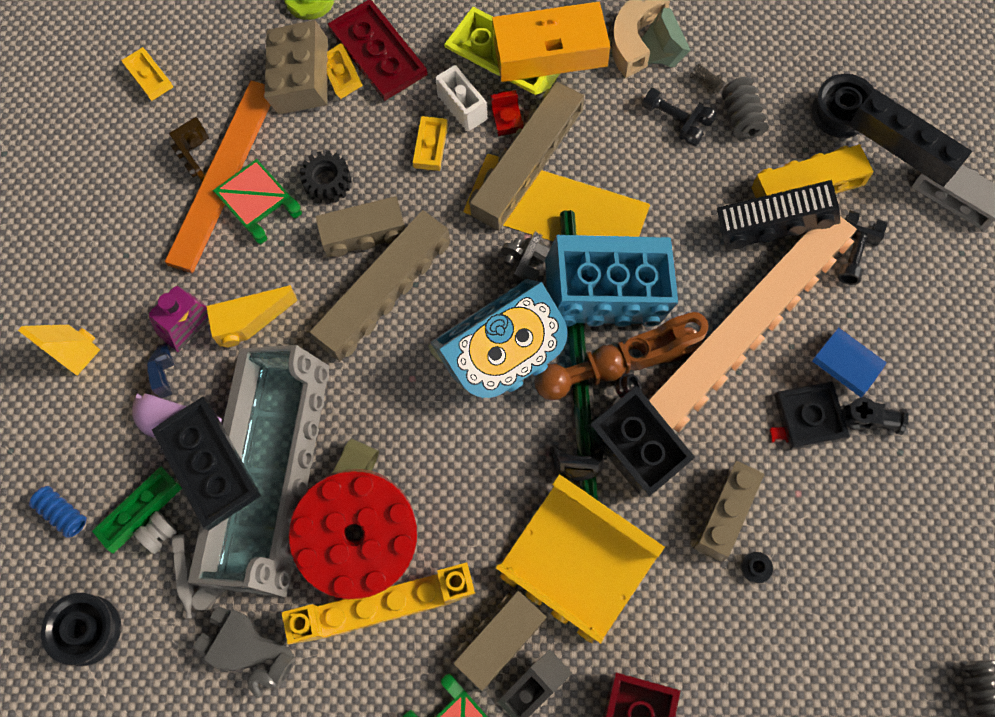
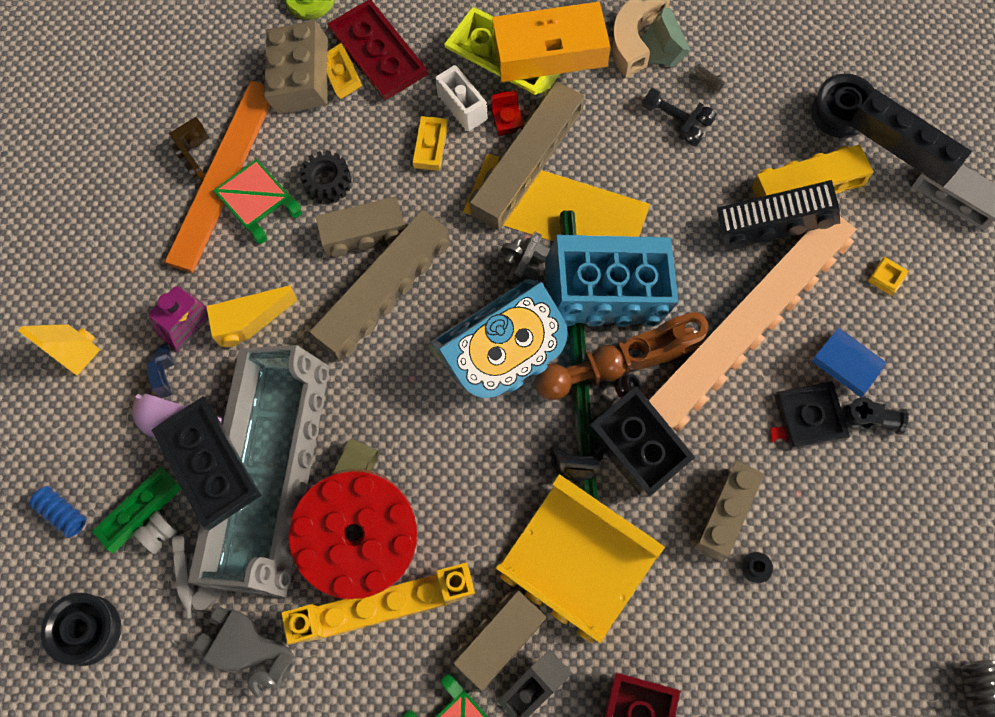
(147, 73): yellow plate -> none
(744, 108): dark grey piece -> none
(851, 272): black bar -> none
(888, 276): none -> yellow tile

